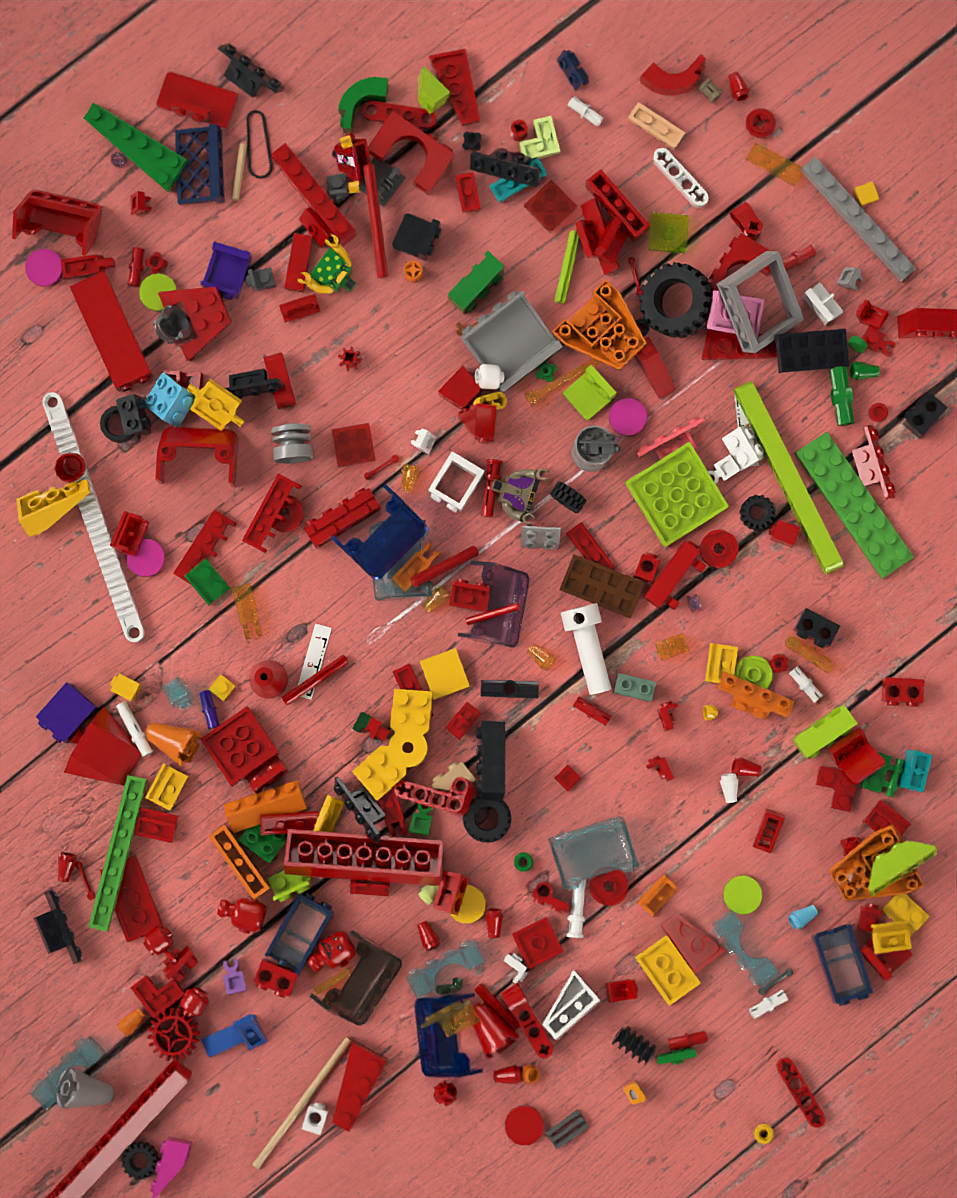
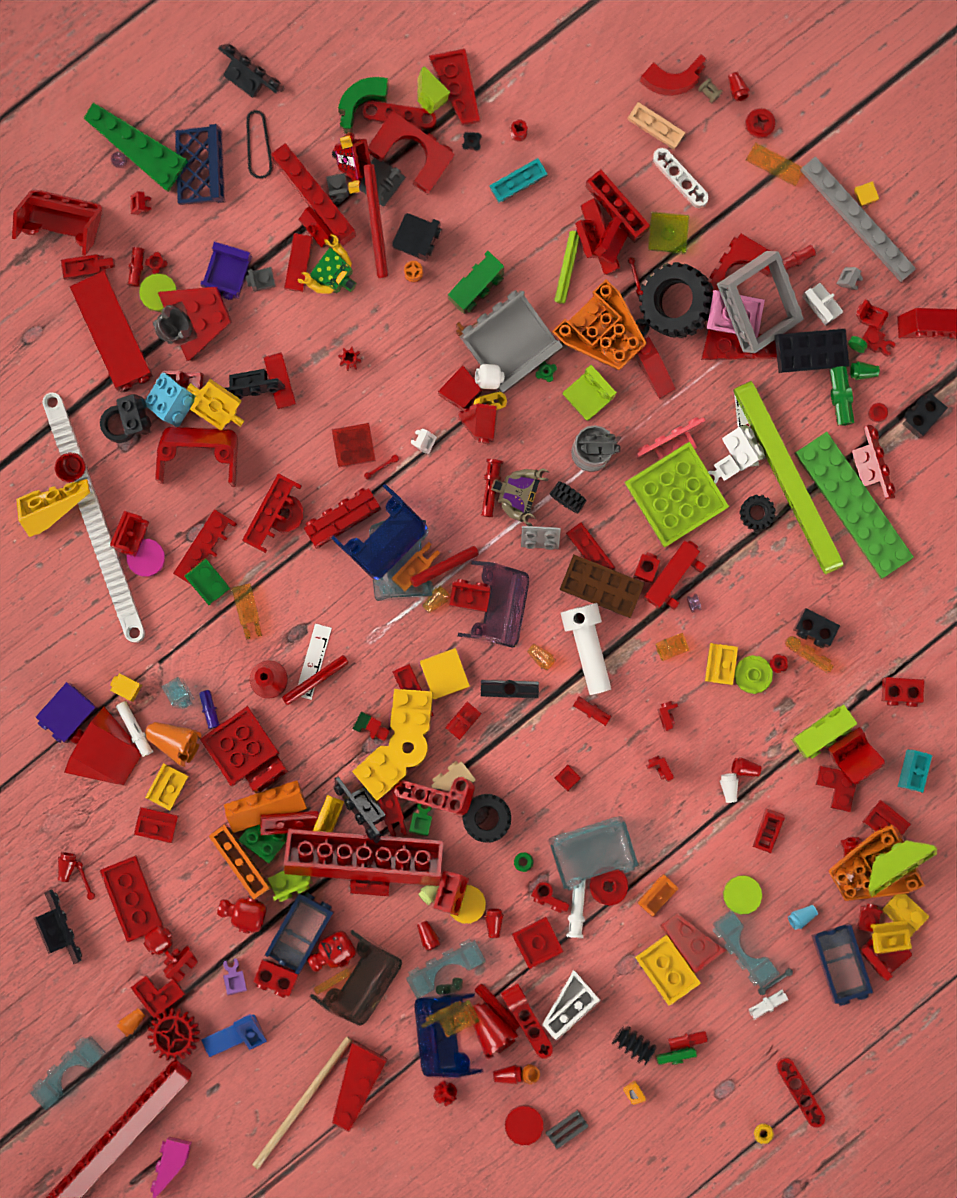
(44, 267): dark pink tile -> none
(82, 1090): light grey cone -> none
(117, 853): bright green plate -> none
(129, 1166): black tyre -> none
(194, 1002): red head -> none
(196, 100): red bracket -> none
(222, 687): yellow plate -> none
(239, 172): tan bar -> none
(292, 440): light grey wheel -> none
(299, 308): red hinge -> none
(309, 1124): white brick -> none
(409, 477): clear yellow cone -> none
(467, 192): red plate -> none
(468, 467): white window -> none
(491, 760): black brick -> none
(493, 613): red bar -> none
(506, 166): black bracket -> none
(515, 961): white bracket -> none
(534, 397): clear yellow piece -> none
(545, 143): yellowish green plate -> none
(550, 206): clear red plate -> none
(568, 63): dark blue hinge -> none
(585, 111): white axle -> none
(621, 990): red bracket -> none
(627, 417): dark pink tile -> none
(634, 687): sand green hinge -> none
(709, 712): yellow hinge -> none
(724, 539): red plate -> none
(745, 218): red piece -> none
(754, 698): orange bracket -> none
(784, 533): red brick -> none
(805, 684): white pin -> none
(877, 779): green plate -> none

